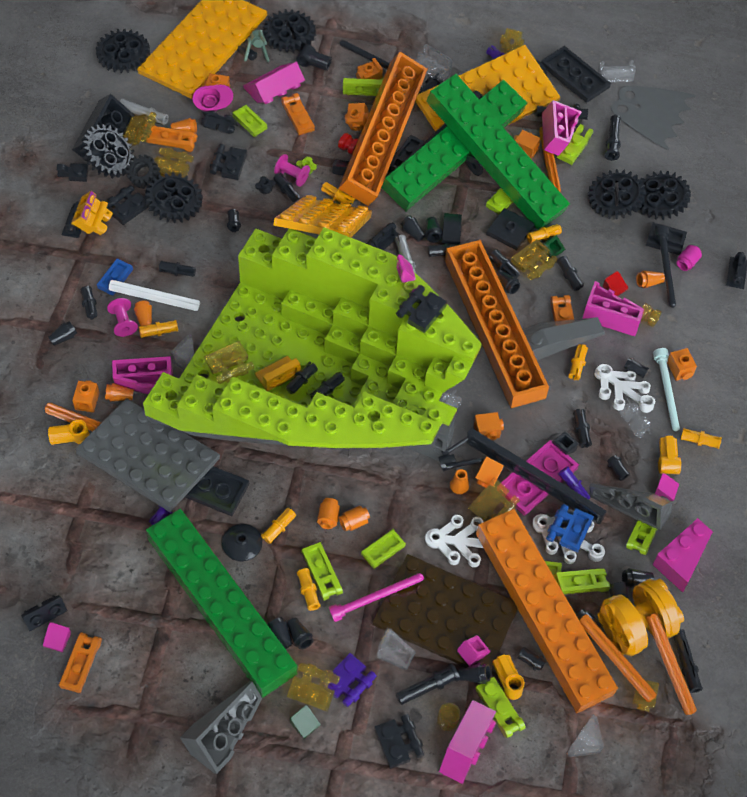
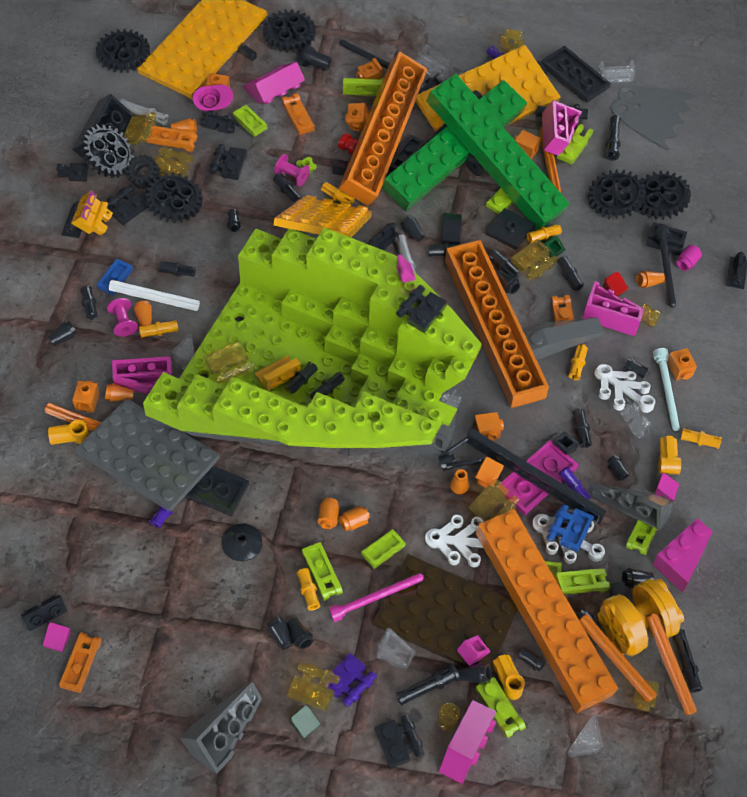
(222, 603): green brick -> none
(257, 39): sand green plant -> none
(265, 185): black plate -> none
(278, 525): light orange axle -> none
(433, 231): black cone -> none

